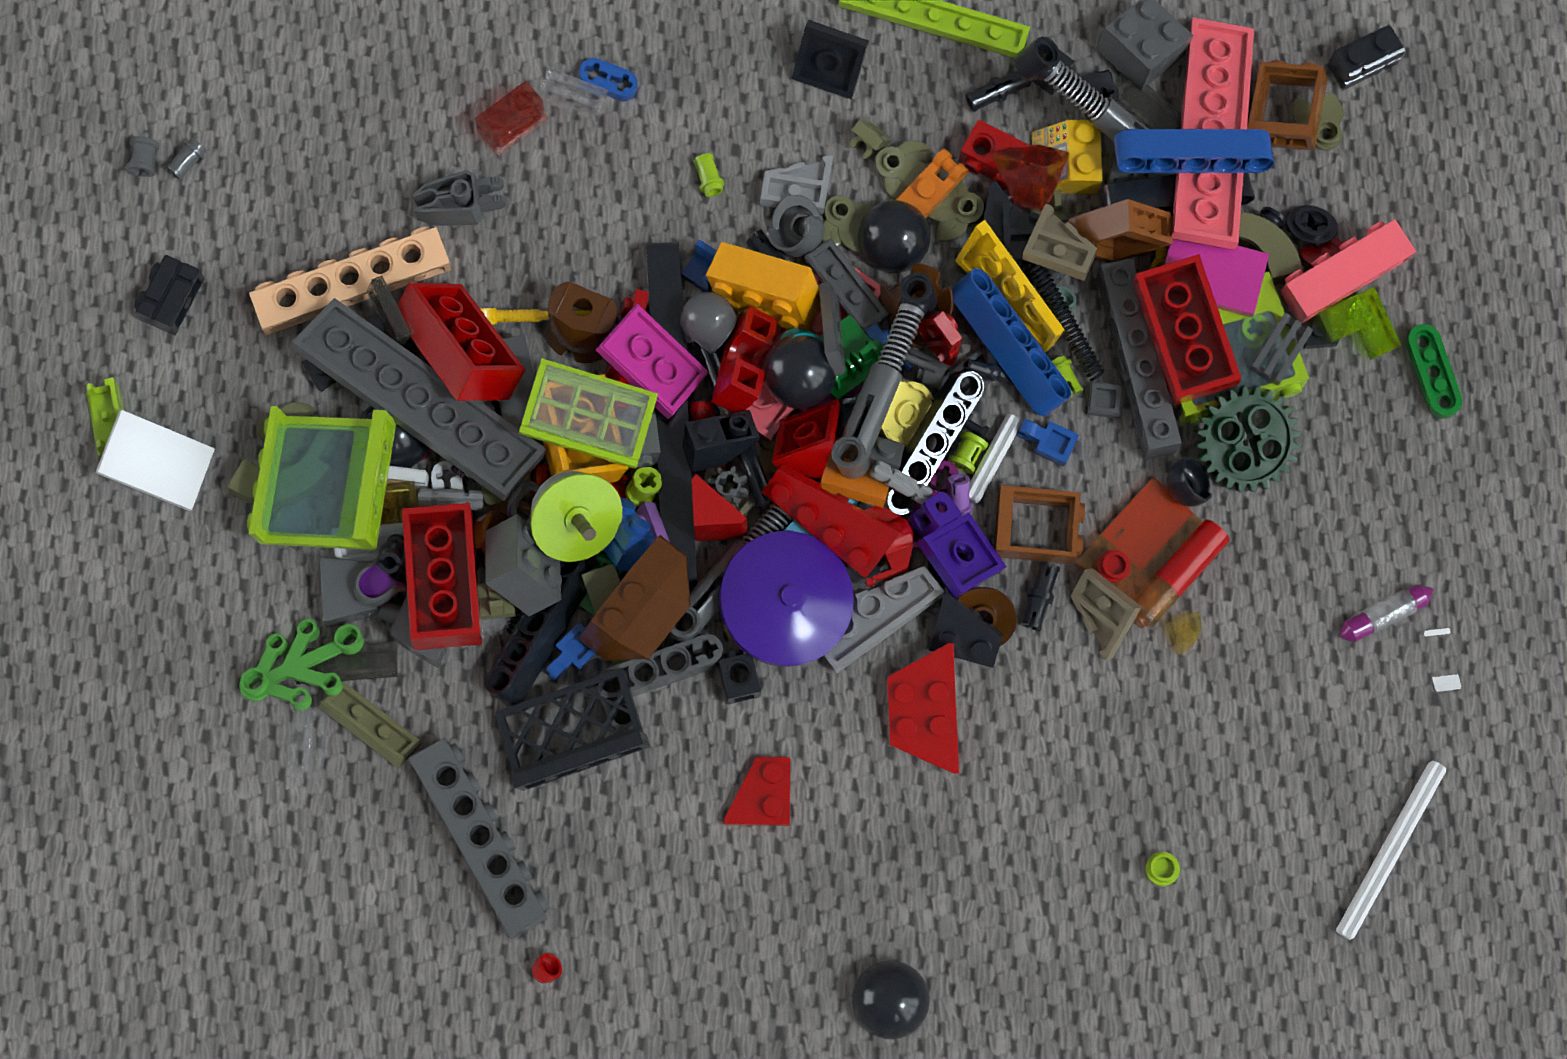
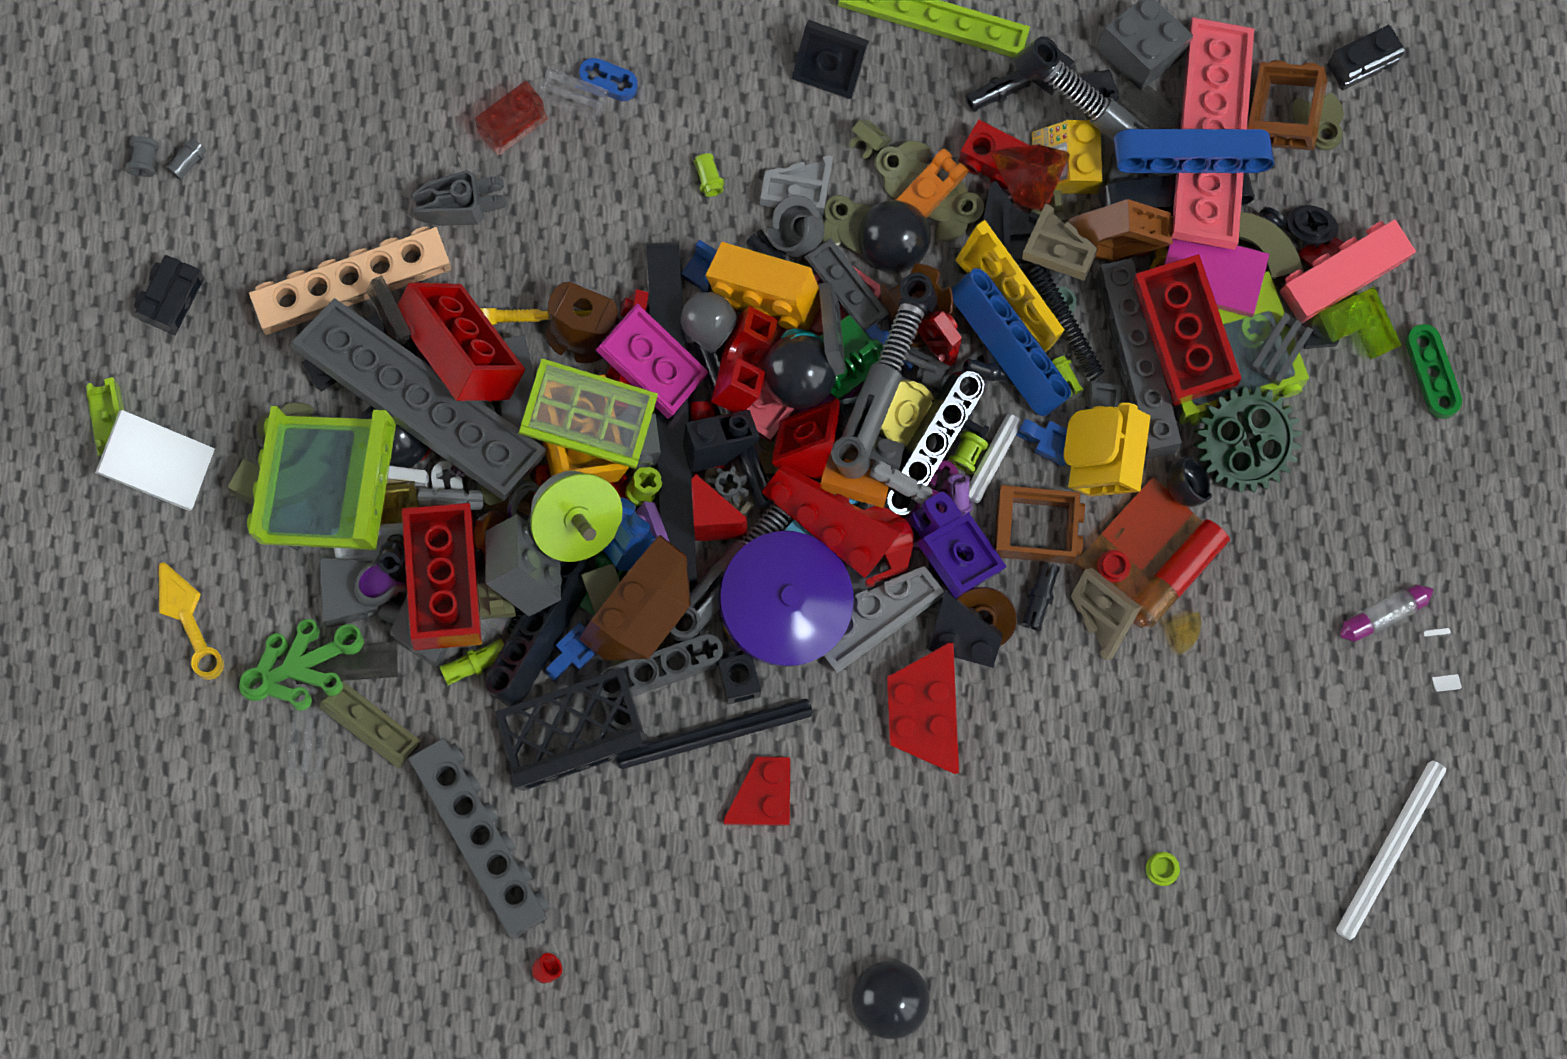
(179, 601): none -> yellow piece
(472, 662): none -> lime pin
(719, 732): none -> black axle
(1107, 449): none -> yellow brick

